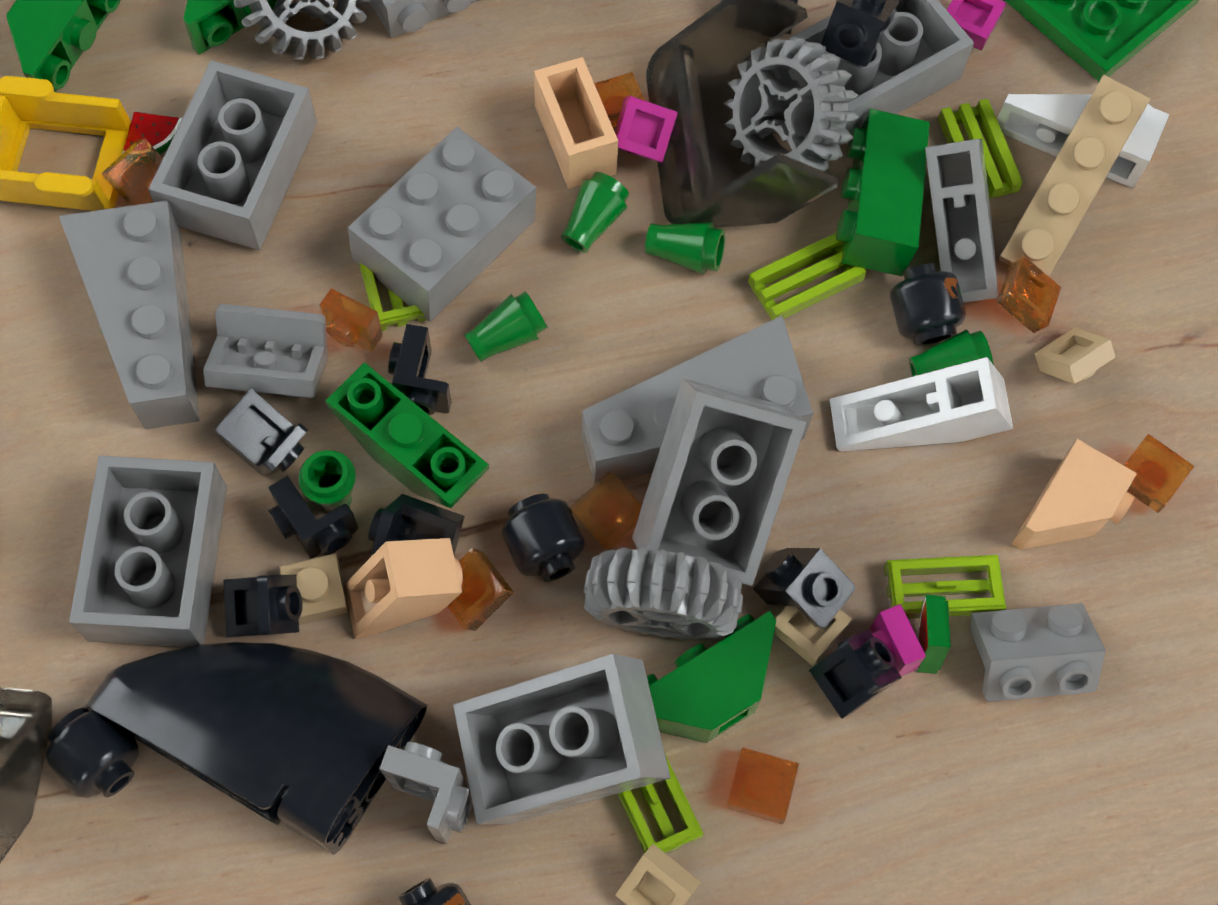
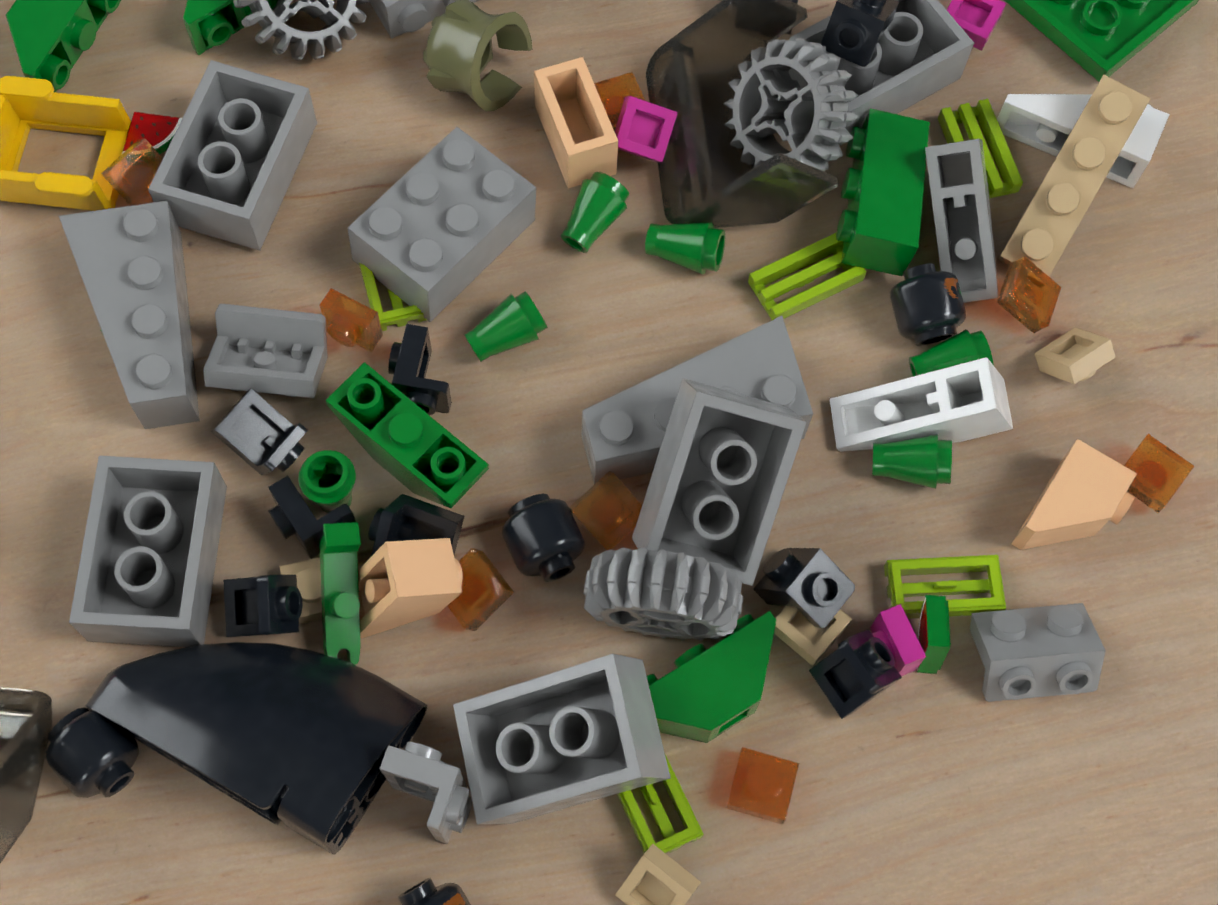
(340, 590): none -> green piece
(462, 48): none -> olive helmet
(914, 460): none -> green cone

